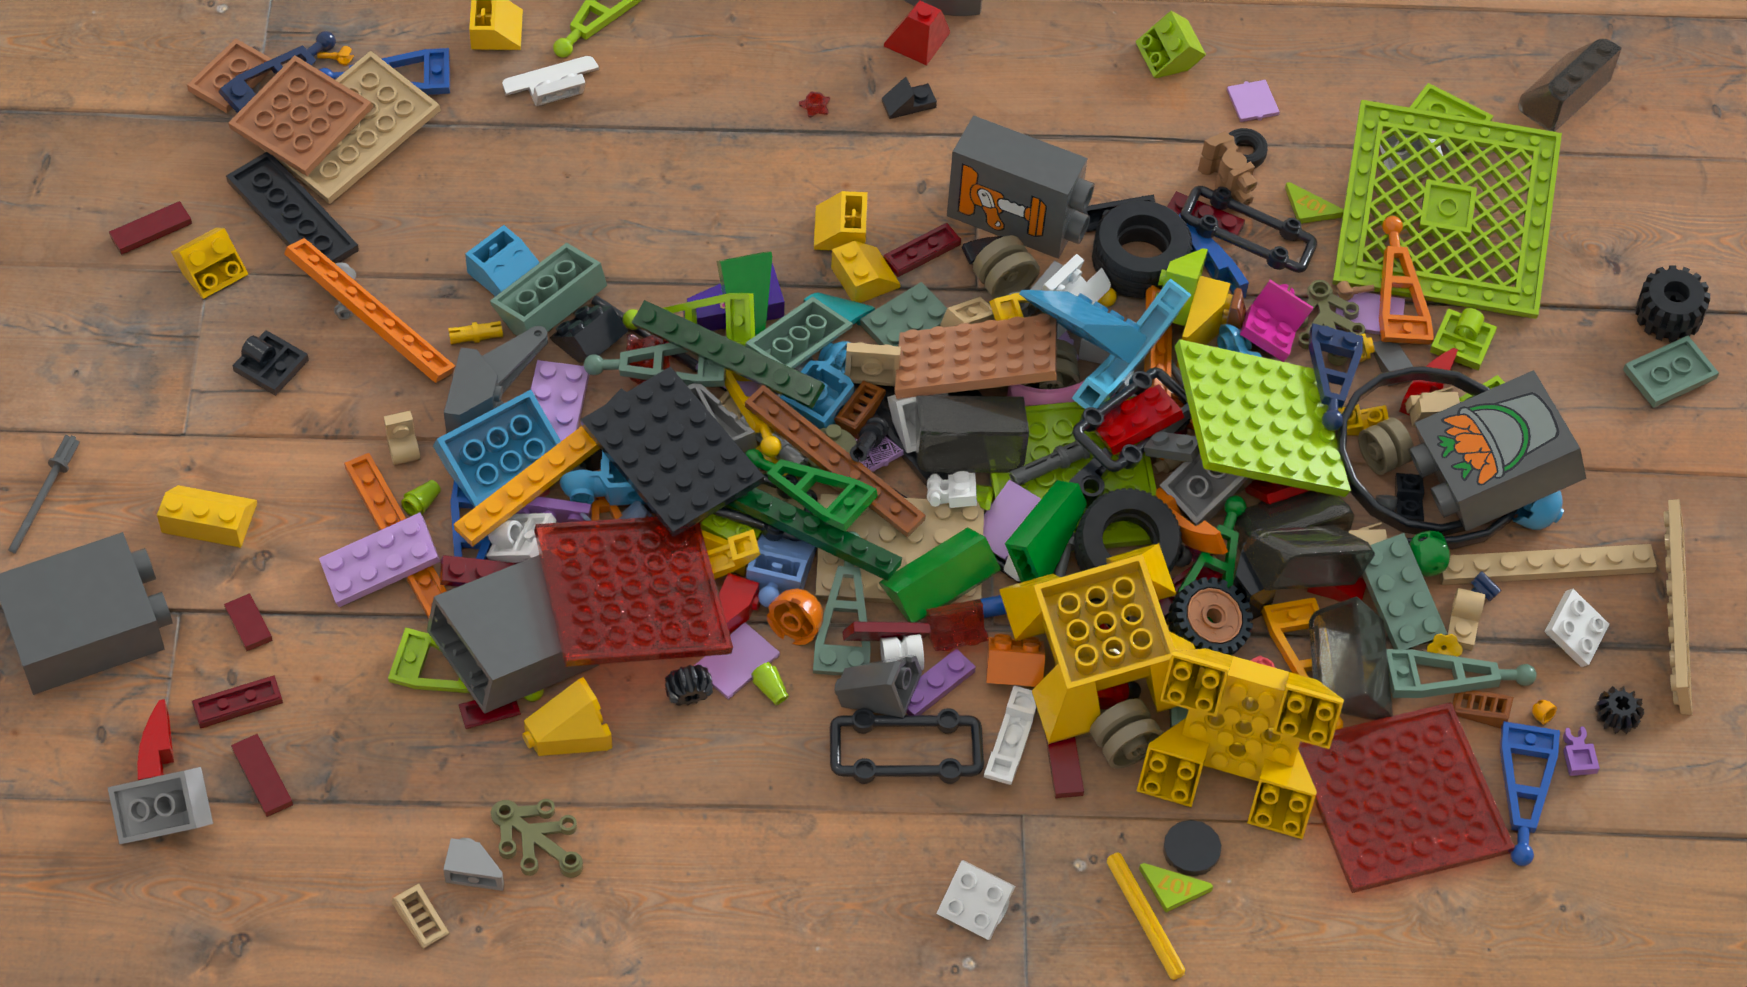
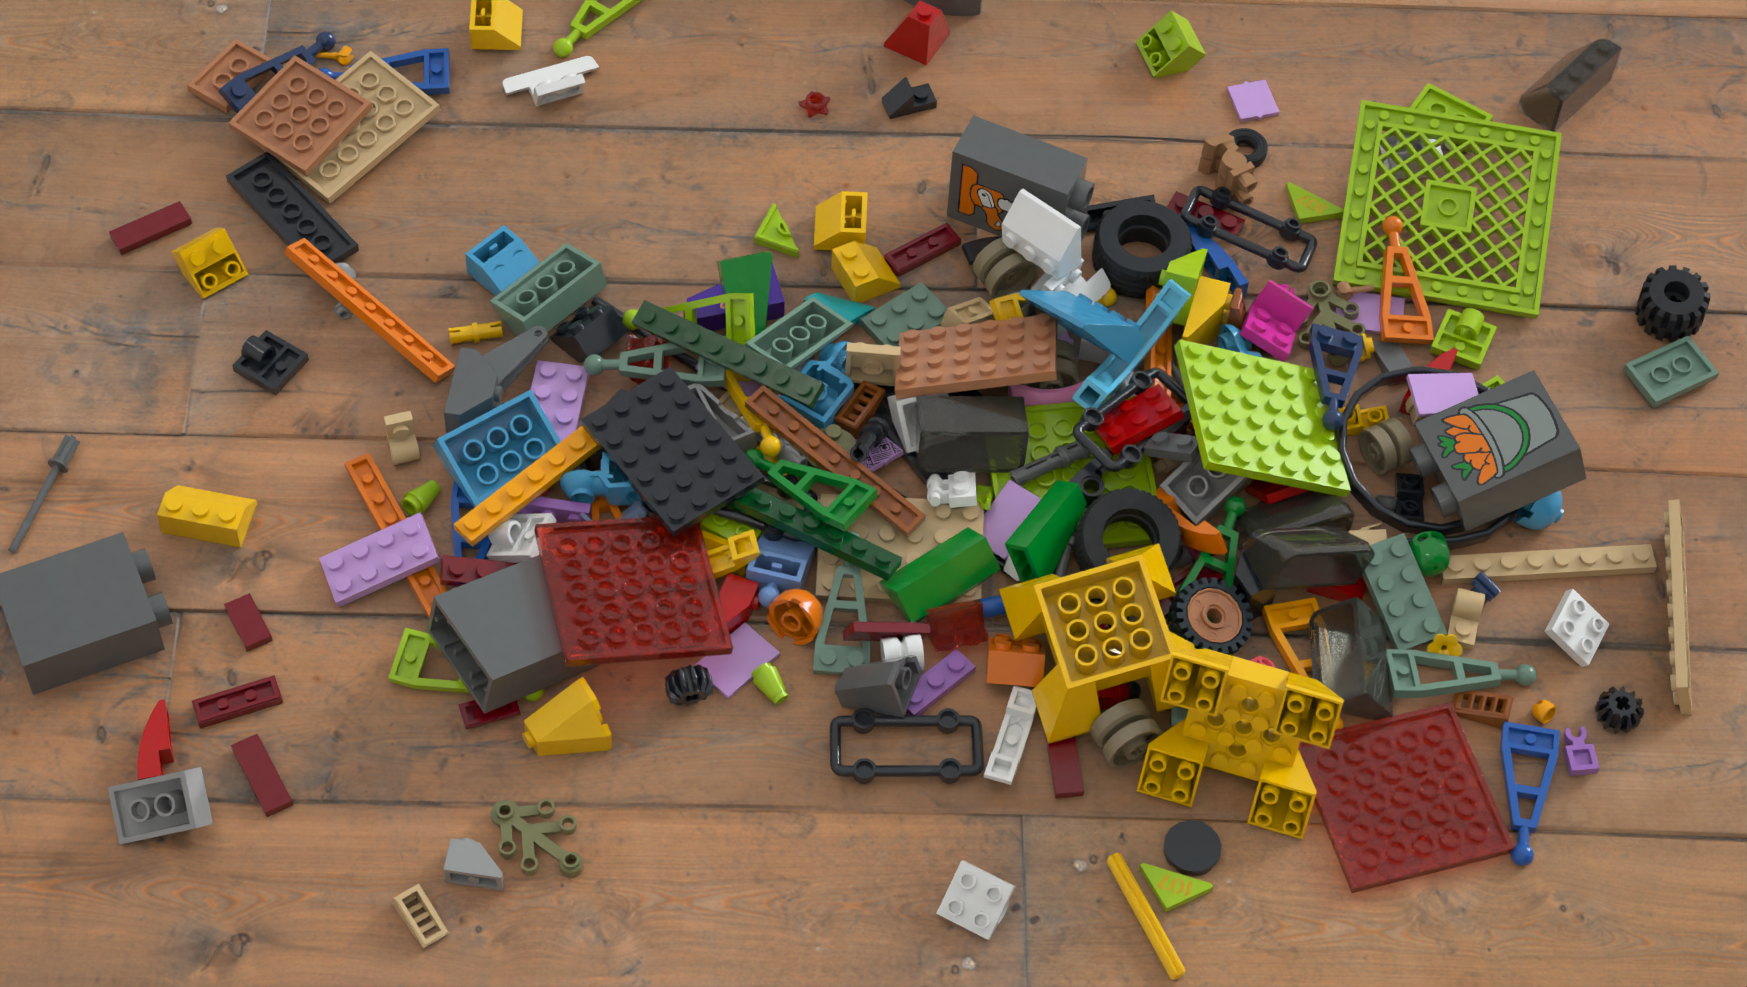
(775, 234): none -> lime tile
(1042, 235): none -> white slope
(1440, 391): none -> lavender piece

